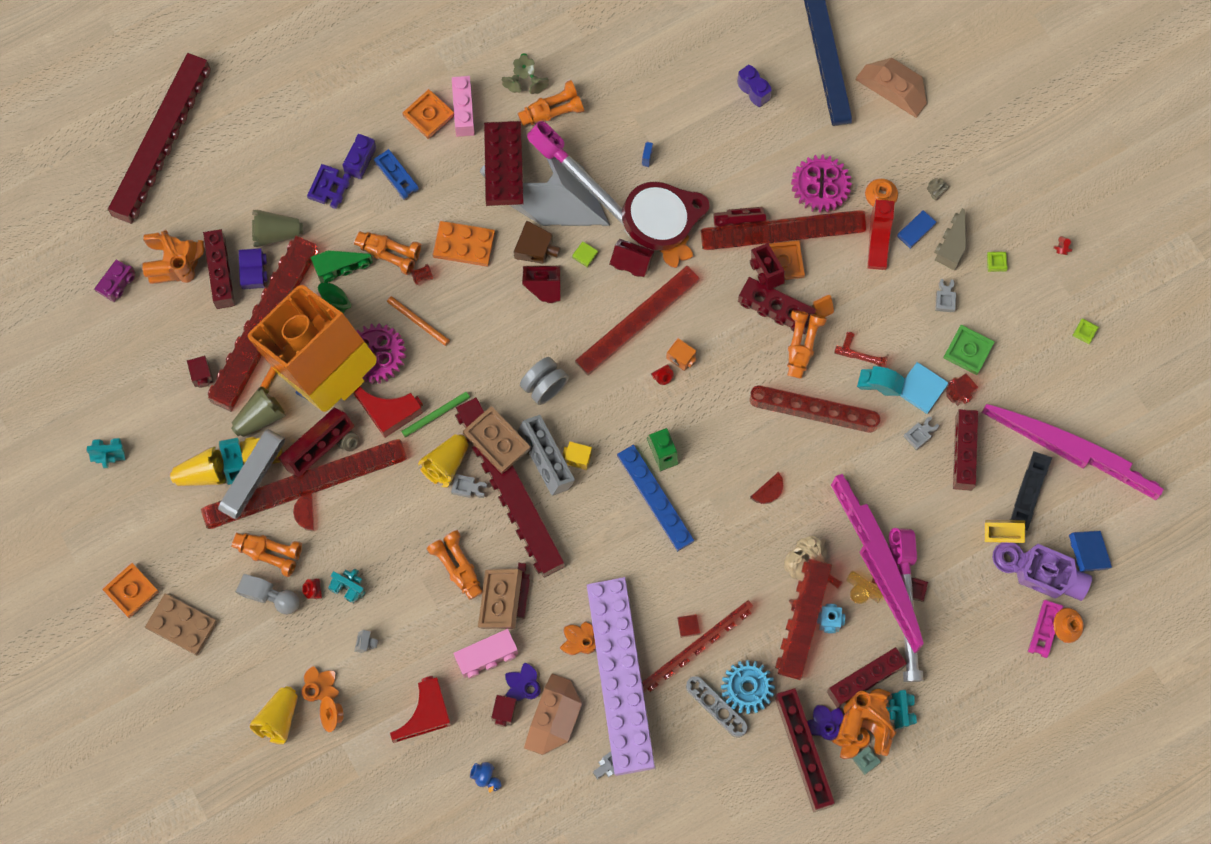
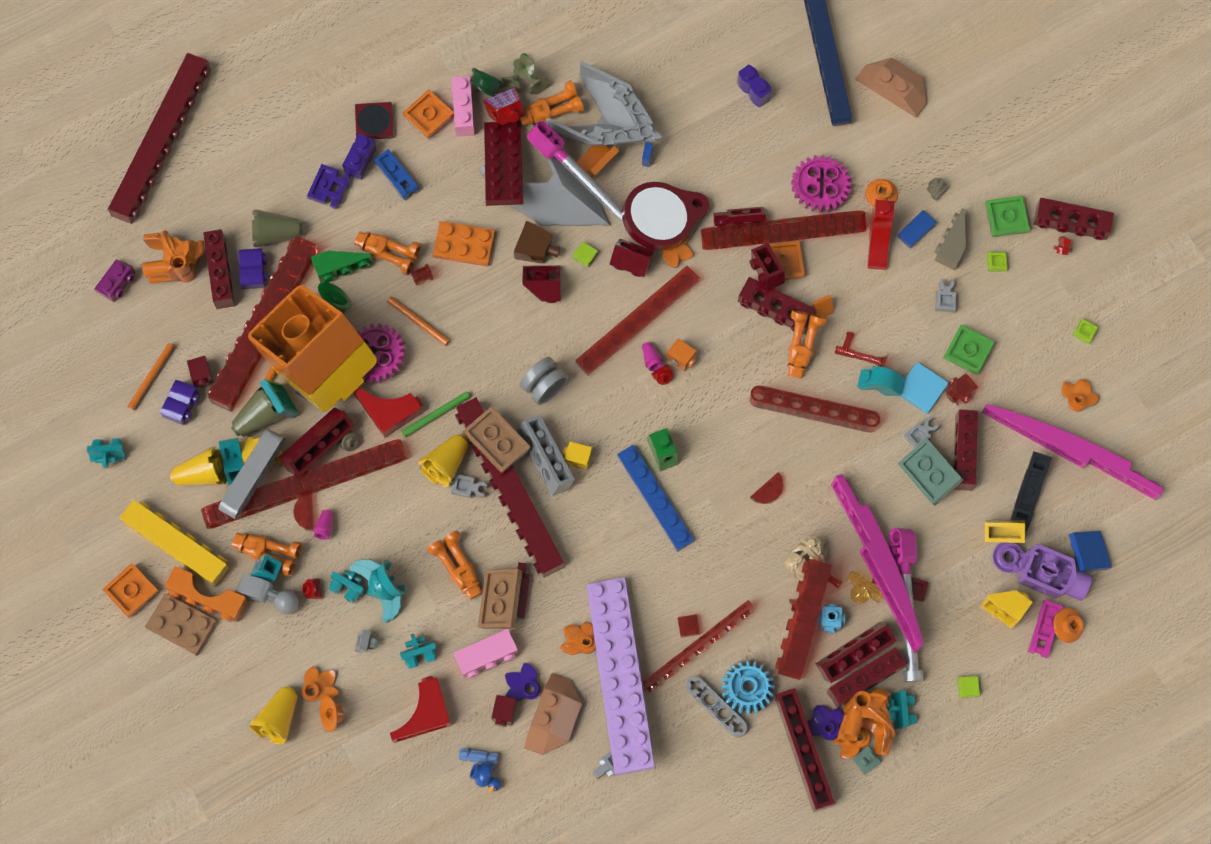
(150, 377): none -> orange bar
(174, 543): none -> yellow brick
(179, 402): none -> dark purple brick
(227, 604): none -> orange arch
(266, 568): none -> teal brick
(280, 398): none -> teal tile
(324, 525): none -> dark pink cone
(374, 120): none -> black tile
(381, 585): none -> teal helmet
(427, 649): none -> teal hips
(478, 756): none -> medium blue axle
(486, 82): none -> dark green hat
(504, 107): none -> red torso
(596, 158): none -> orange panel
(622, 113): none -> light grey windscreen
(652, 358): none -> dark pink cone
(856, 652): none -> dark red brick
(930, 471): none -> sand green plate
(968, 687): none -> lime tile
(1007, 216): none -> bright green plate
(1007, 606): none -> yellow slope
(1079, 392): none -> orange plate
(1082, 214): none -> dark red brick

